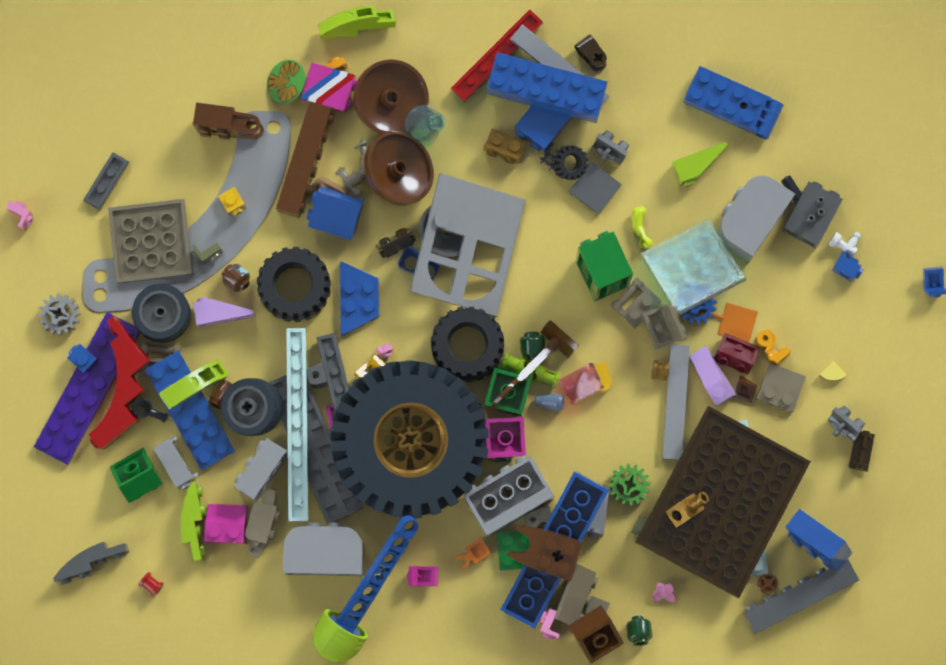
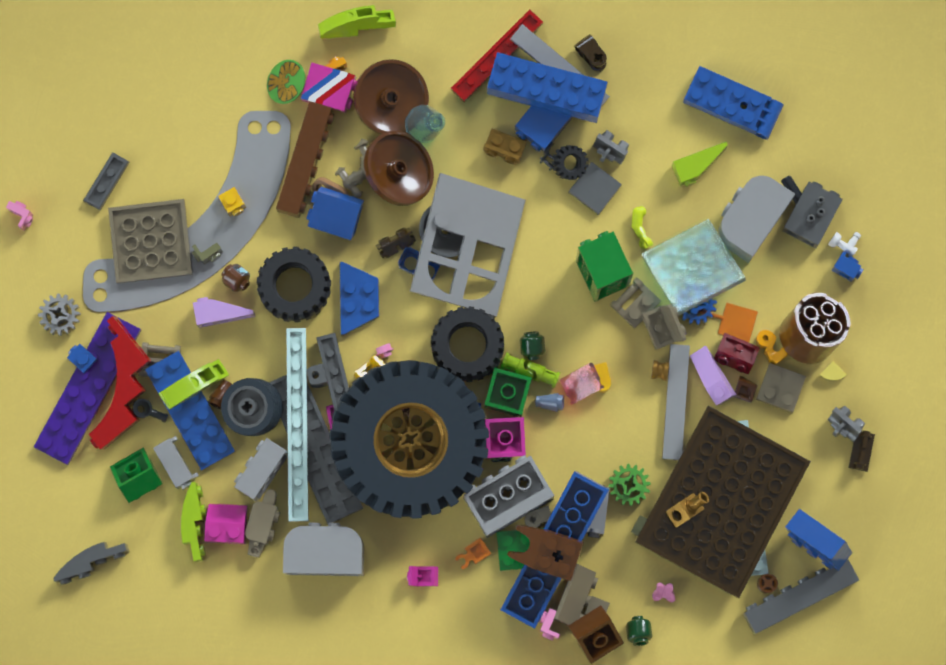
(151, 584): red bush -> none
(153, 301): wheel -> none
(225, 122): reddish brown brick -> none
(338, 634): piece -> none
(557, 340): reddish brown piece -> none
(814, 328): none -> reddish brown brick
(934, 281): blue bracket -> none

